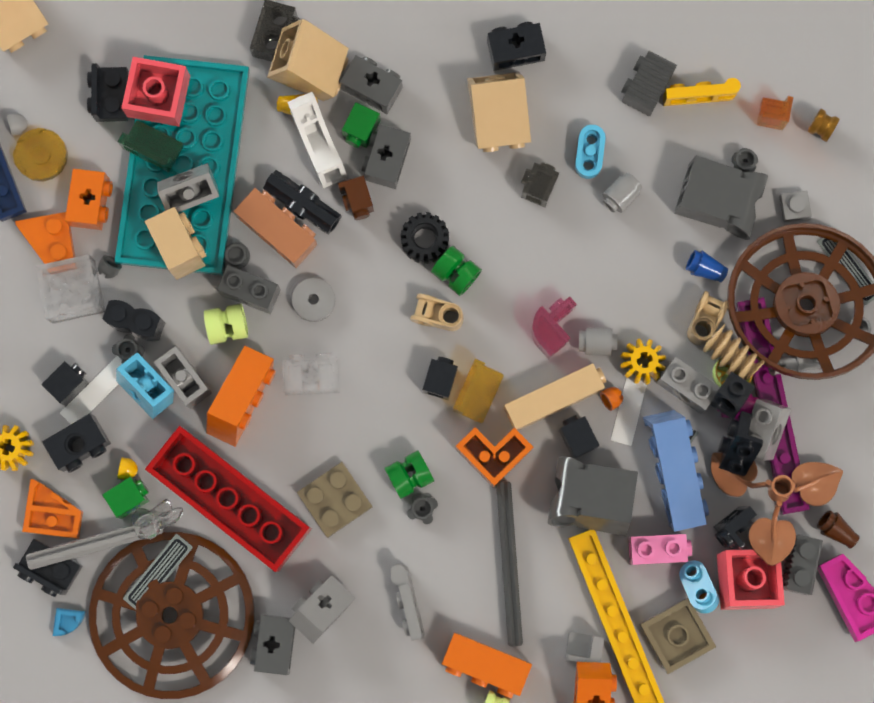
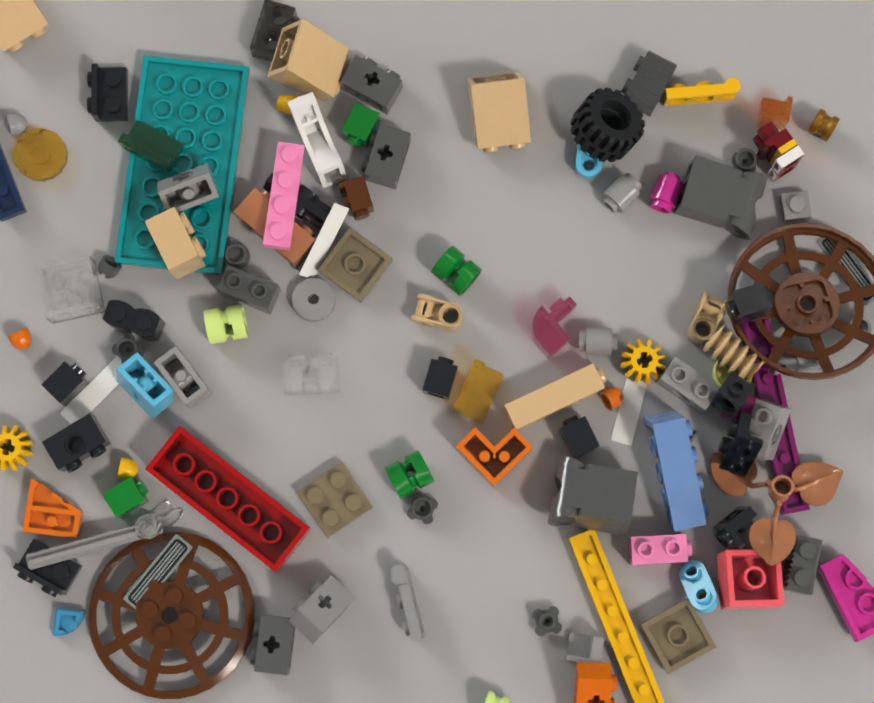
(20, 339): none -> orange hinge
(48, 236): orange wing -> none
(82, 186): orange brick -> none
(156, 91): coral brick -> none
(239, 395): orange wedge -> none
(283, 196): none -> bright pink plate
(324, 240): none -> white sticker
(355, 265): none -> dark tan plate
(421, 222): black tyre -> none
(486, 665): orange brick -> none
(505, 55): black brick -> none
(509, 564): dark grey axle -> none
(539, 183): clear smoke brick -> none
(543, 628): none -> dark grey plate
(607, 125): none -> black tyre
(666, 192): none -> dark pink brick
(705, 266): blue cone -> none
(748, 303): none -> black brick
(778, 149): none -> dark red hips
(837, 529): reddish brown cone -> none

